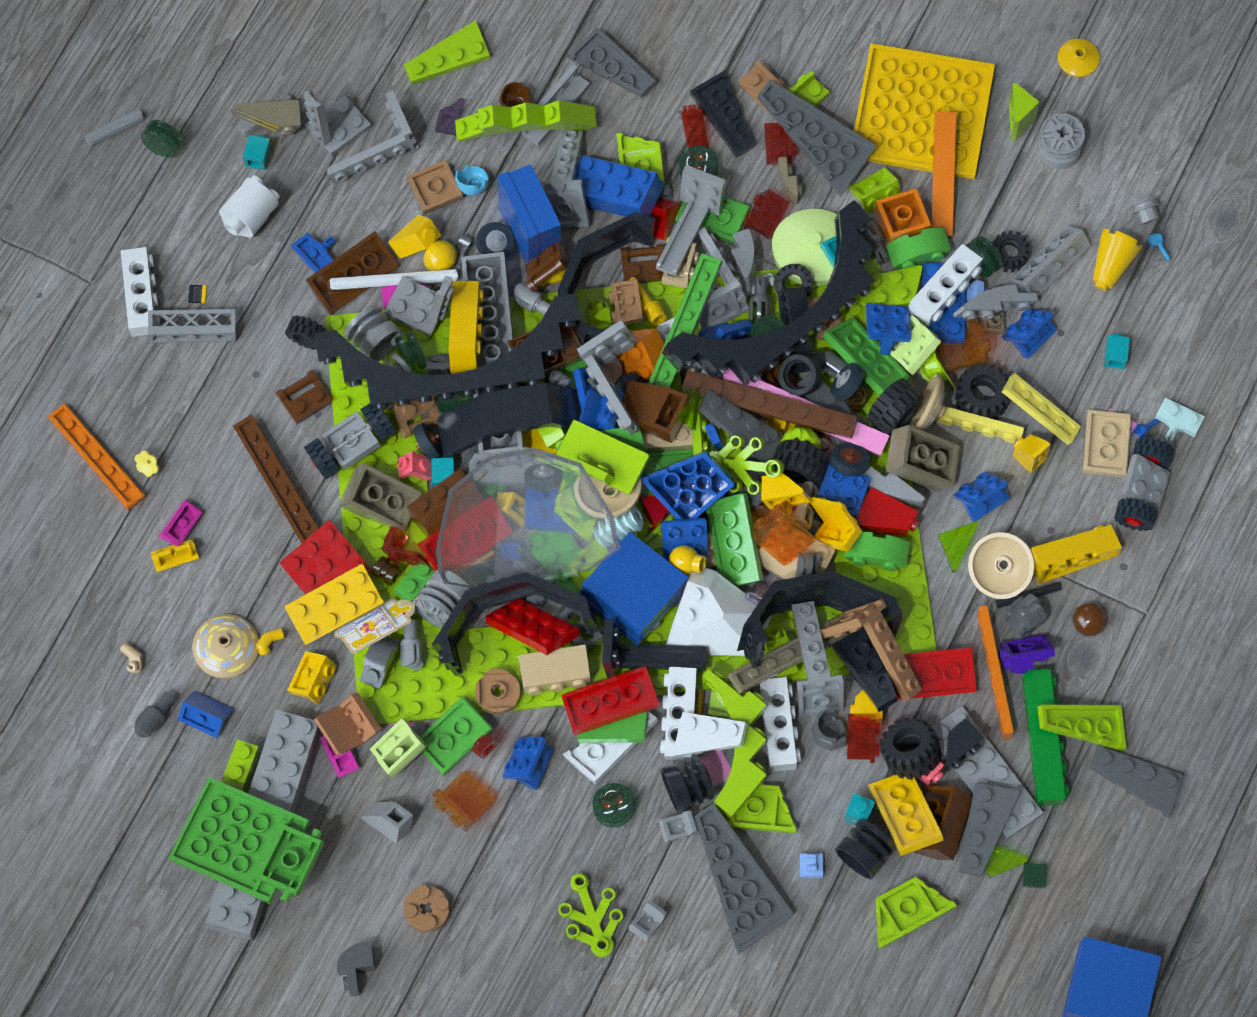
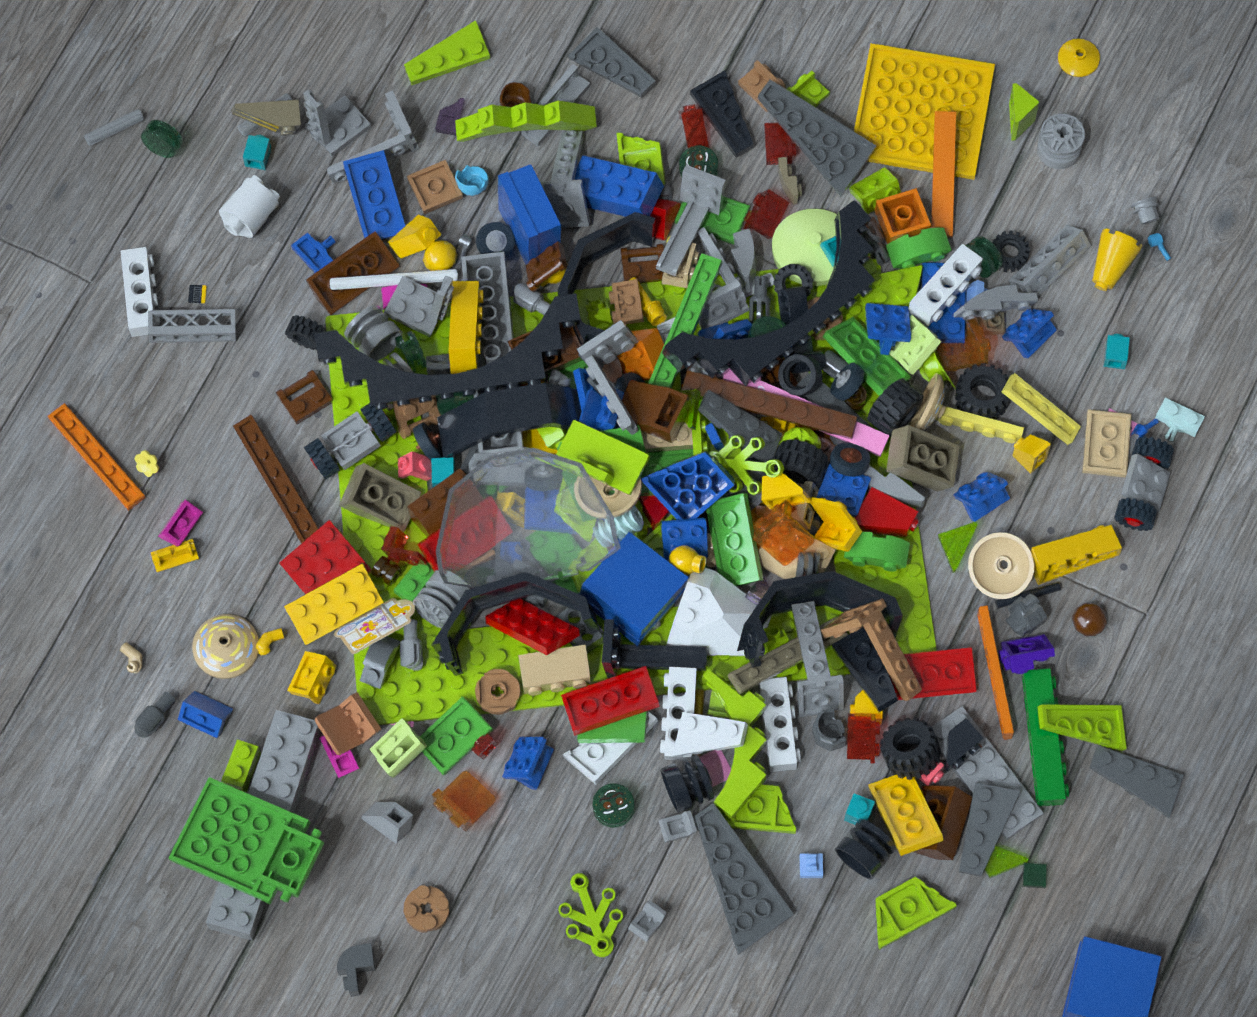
(374, 195): none -> blue plate

